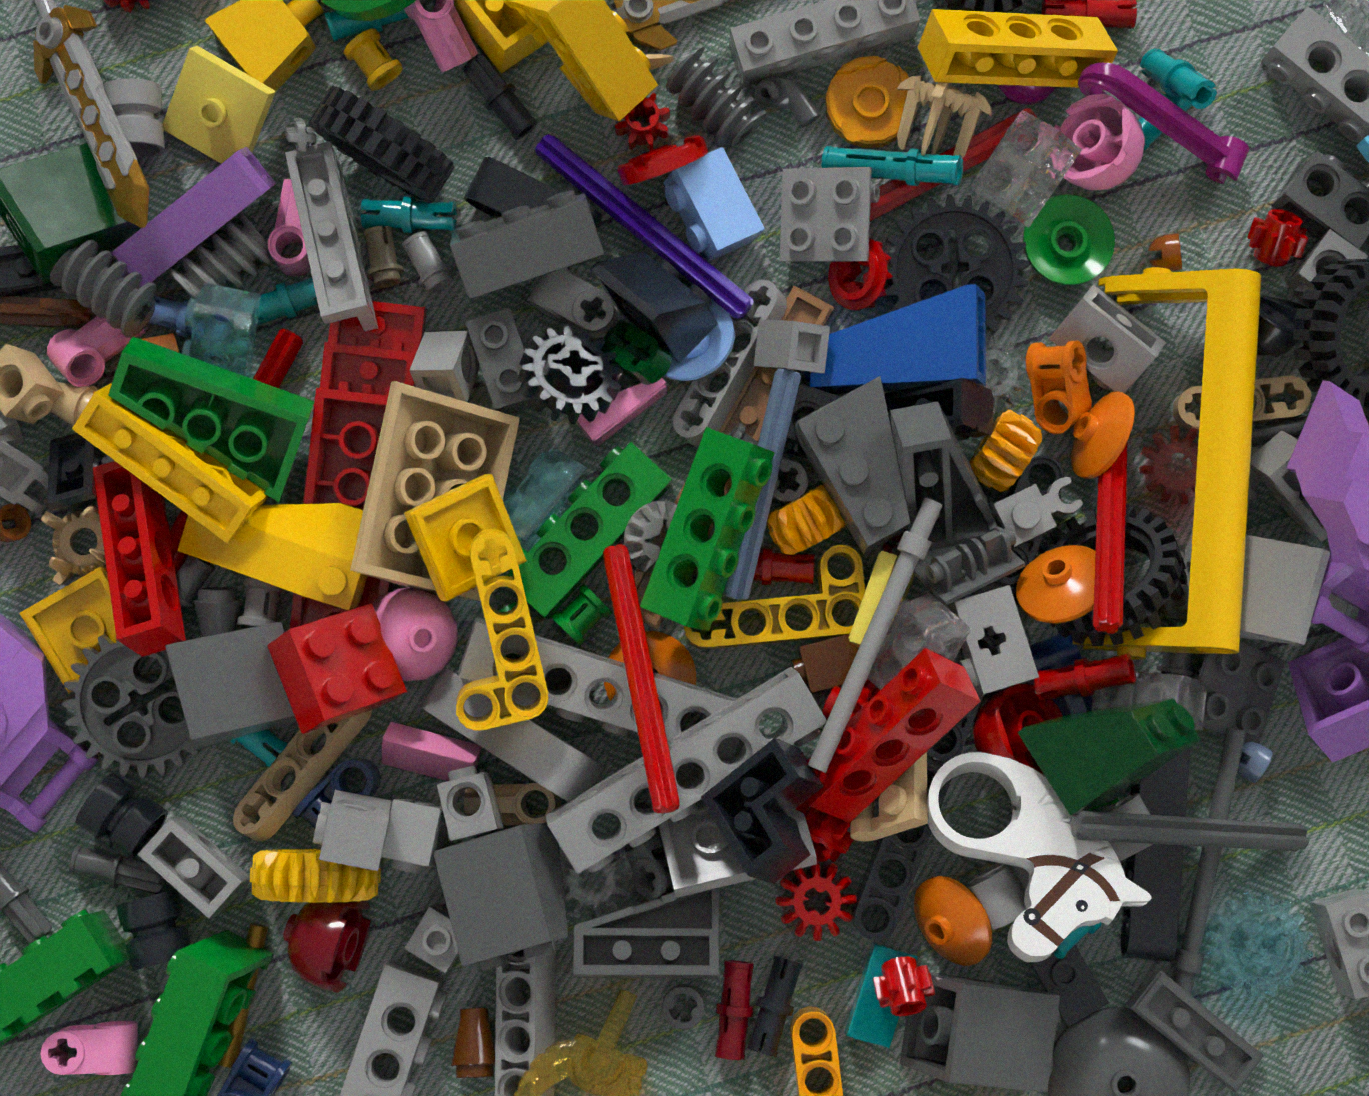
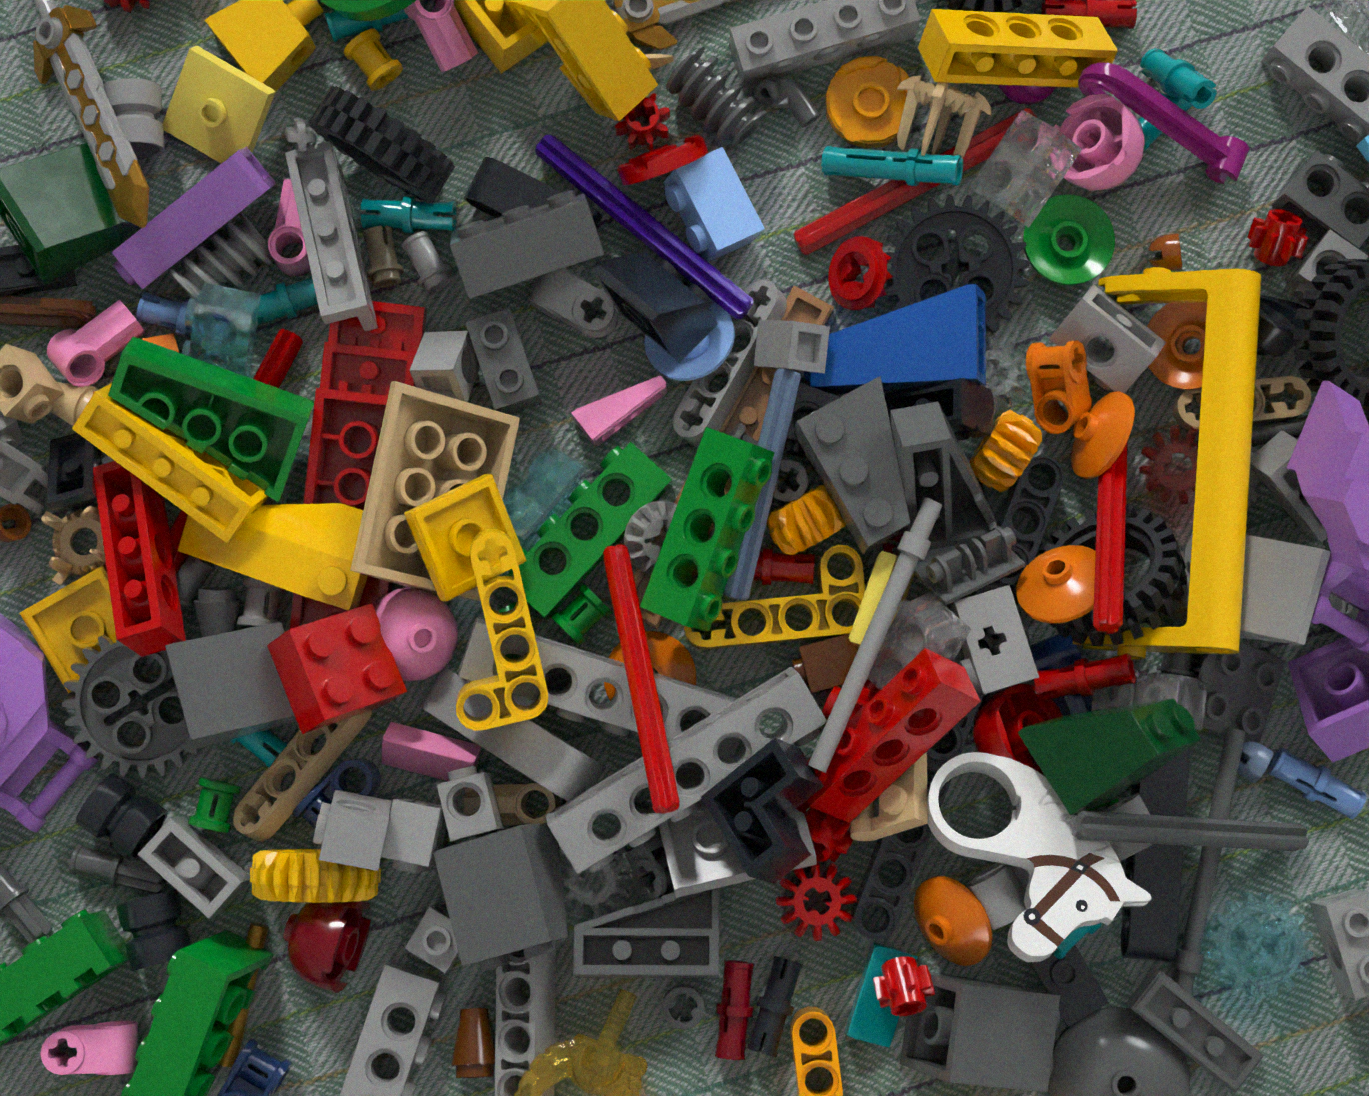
(105, 288): dark grey piece -> none
(202, 815): none -> green bush
(499, 96): black axle -> none
(570, 372): black gear -> none
(639, 347): dark green beam -> none
(826, 214): light grey hinge -> none
(1030, 512): light grey plate -> none
(1176, 325): none -> orange dish
(1317, 783): none -> medium blue pin

